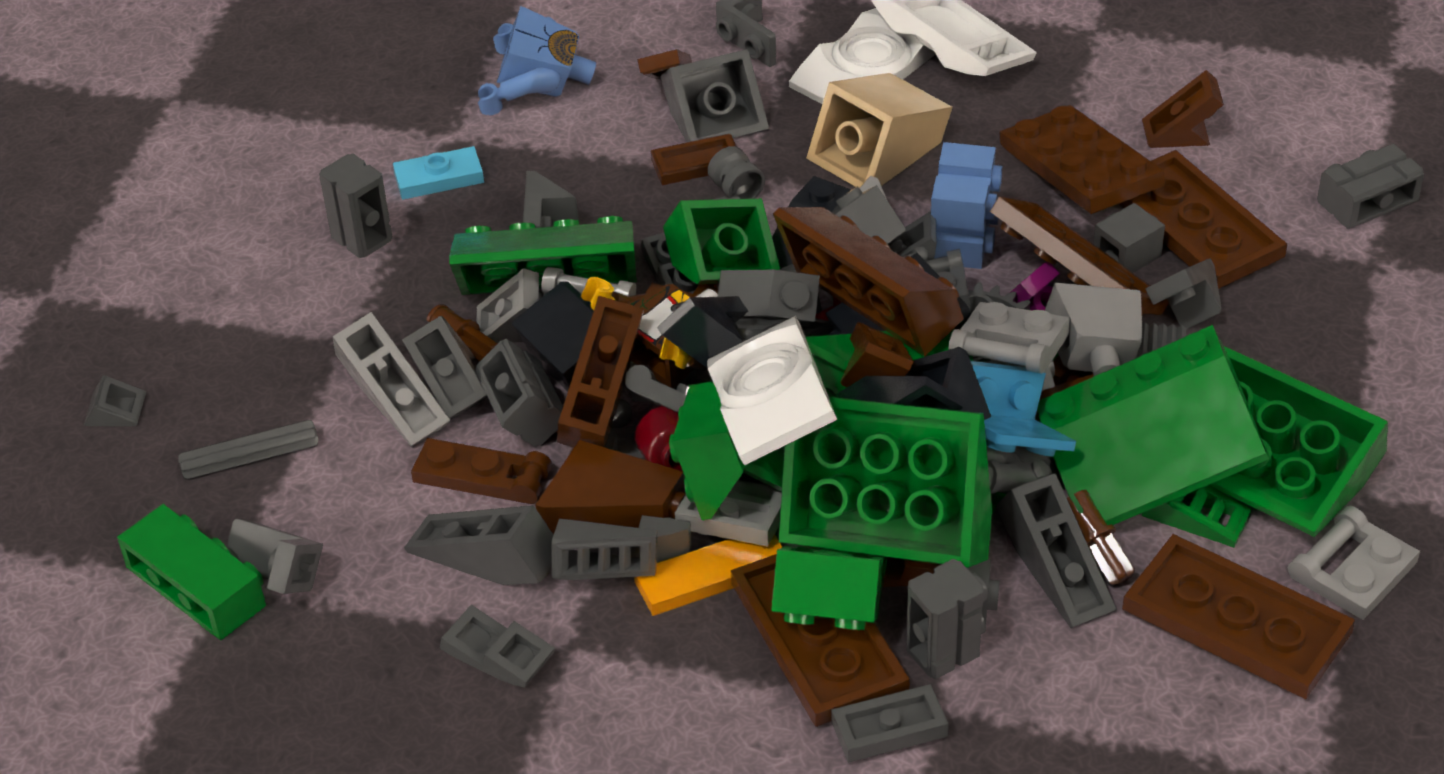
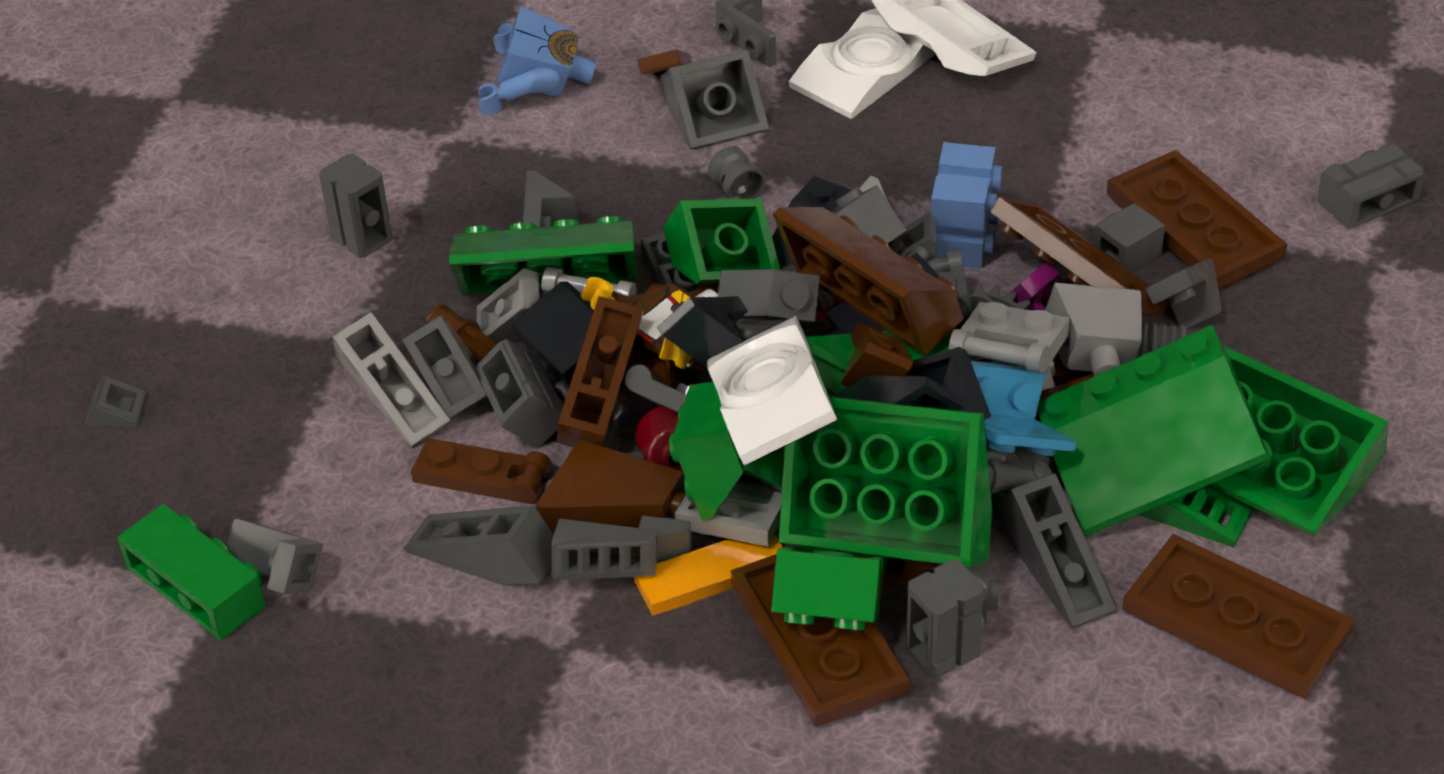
(248, 449): dark grey axle -> none
(438, 172): medium azure plate -> none
(502, 652): dark grey slope -> none
(687, 159): reddish brown tile -> none
(875, 127): tan slope -> none
(889, 723): dark grey plate -> none
(1081, 158): reddish brown plate -> none
(1101, 541): reddish brown axle -> none
(1182, 116): reddish brown slope -> none
(1365, 574): light grey plate -> none

